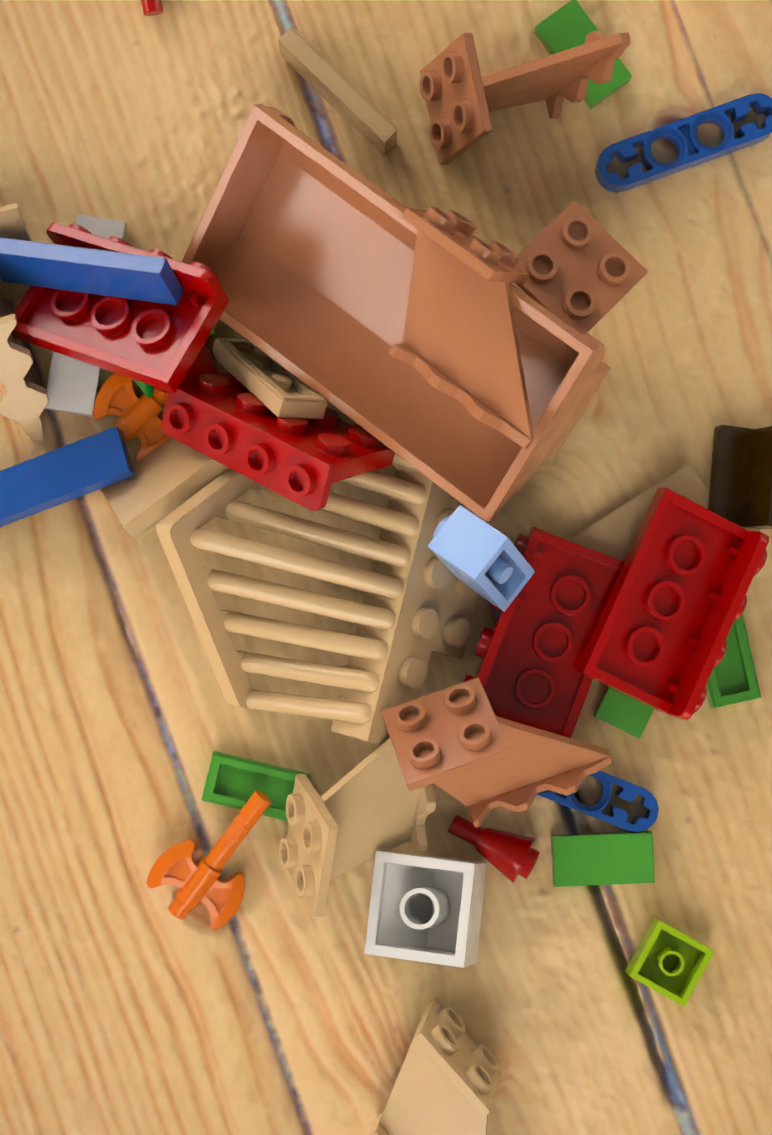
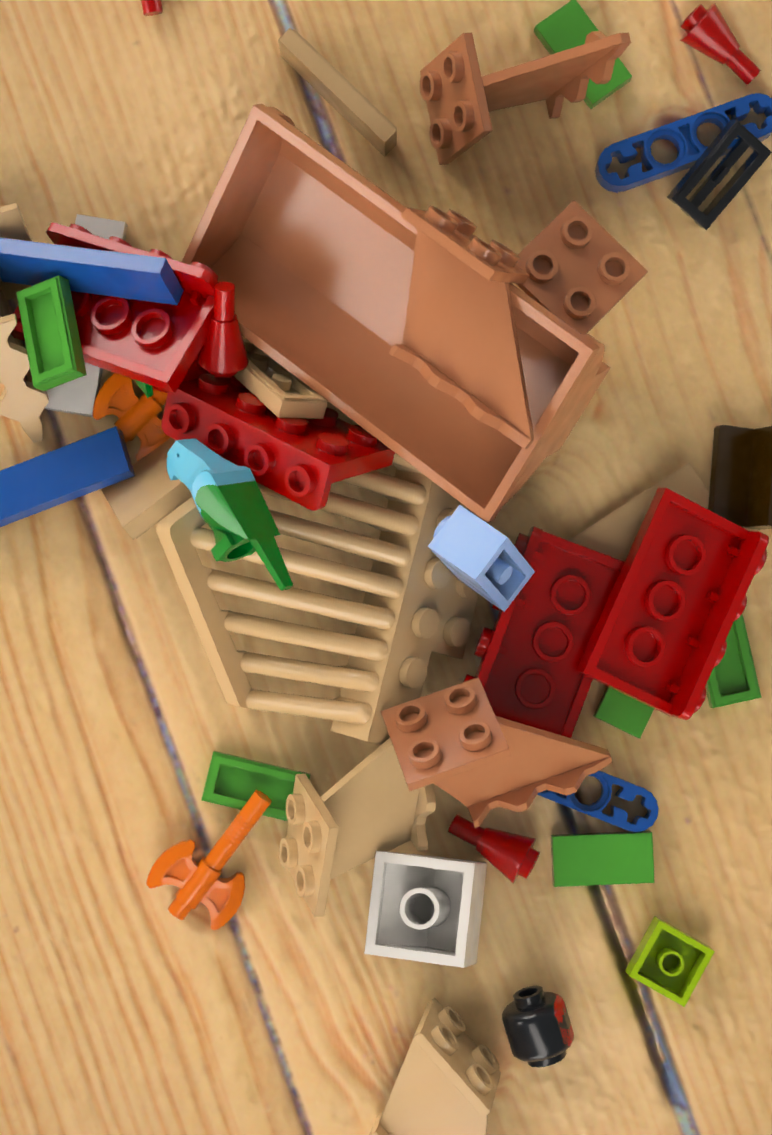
(51, 333): none -> bright green tile
(224, 349): none -> red cone
(229, 505): none -> green animal
(538, 1026): none -> black head
(706, 161): none -> black tile
(711, 35): none -> red cone

